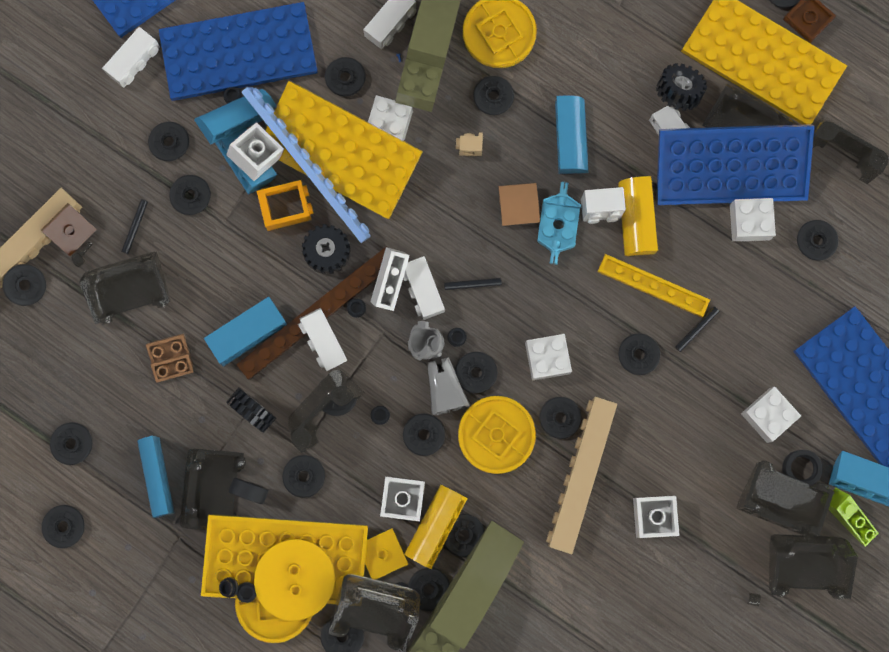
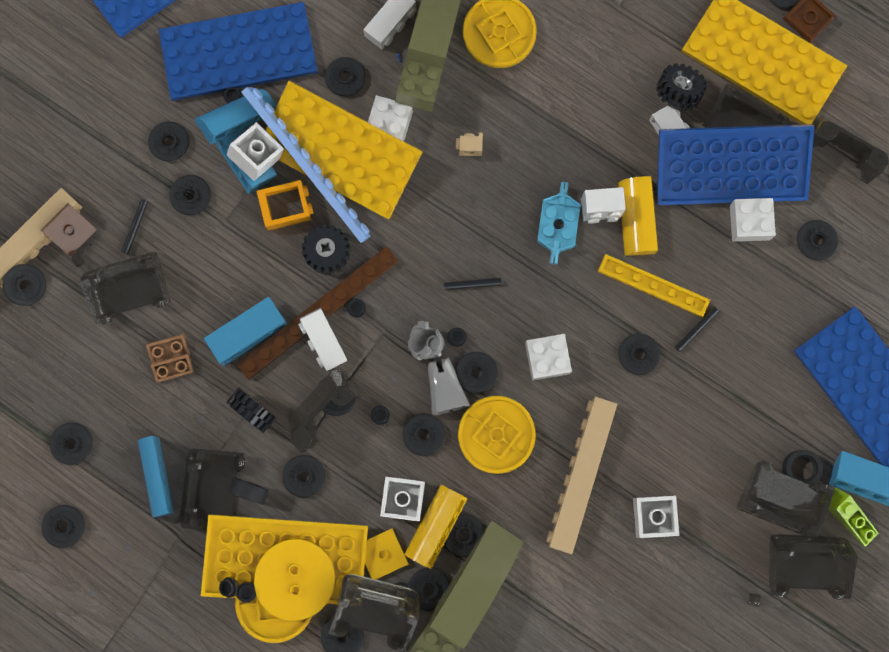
(131, 57): white brick -> none
(389, 279): white brick -> none
(423, 289): white brick -> none
(490, 84): black wheel -> none
(519, 204): medium nougat slope -> none
(556, 429): black wheel -> none
(571, 134): dark azure brick -> none
(771, 414): white brick -> none

